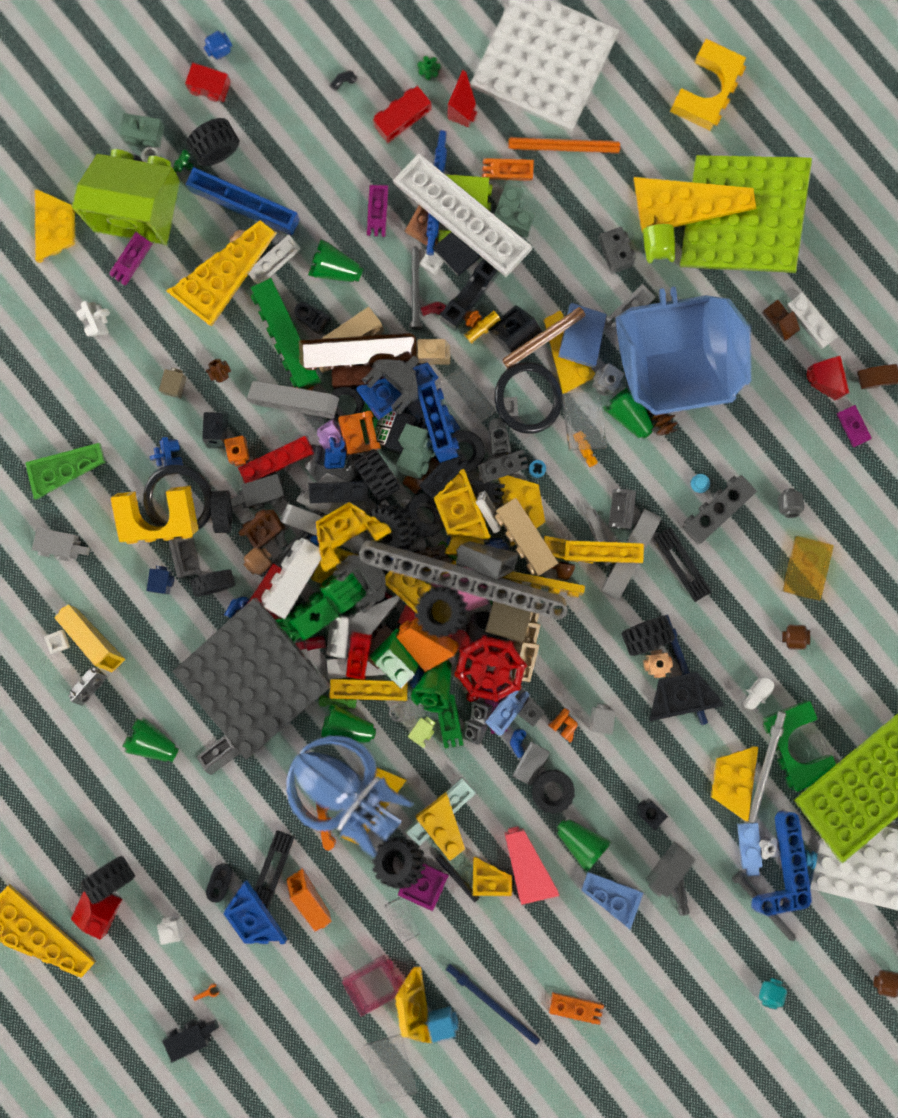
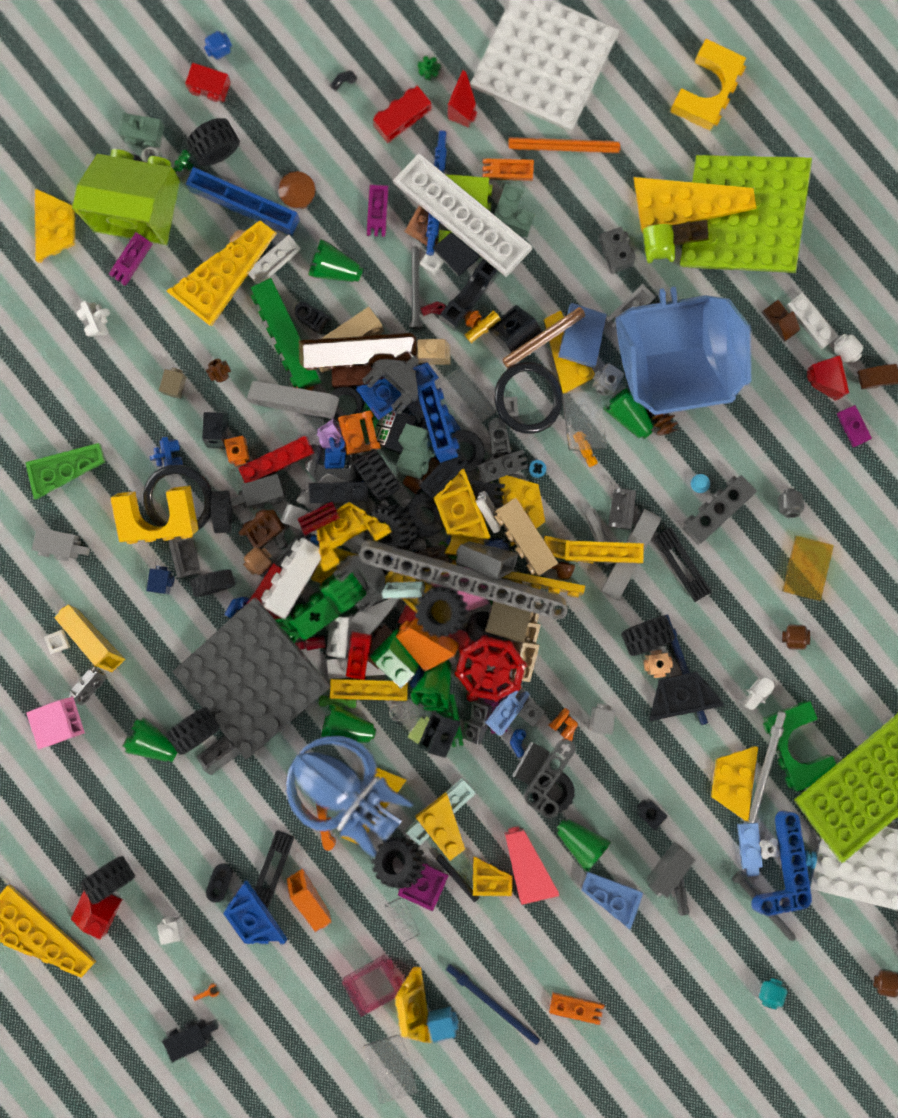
(55, 722): none -> bright pink brick
(193, 731): none -> black tyre
(296, 189): none -> dark orange dish
(321, 517): none -> dark red tile
(403, 590): none -> light aqua tile
(439, 734): none -> black brick
(553, 774): none -> dark grey beam
(690, 232): none -> dark brown hips
(848, 347): none -> white head

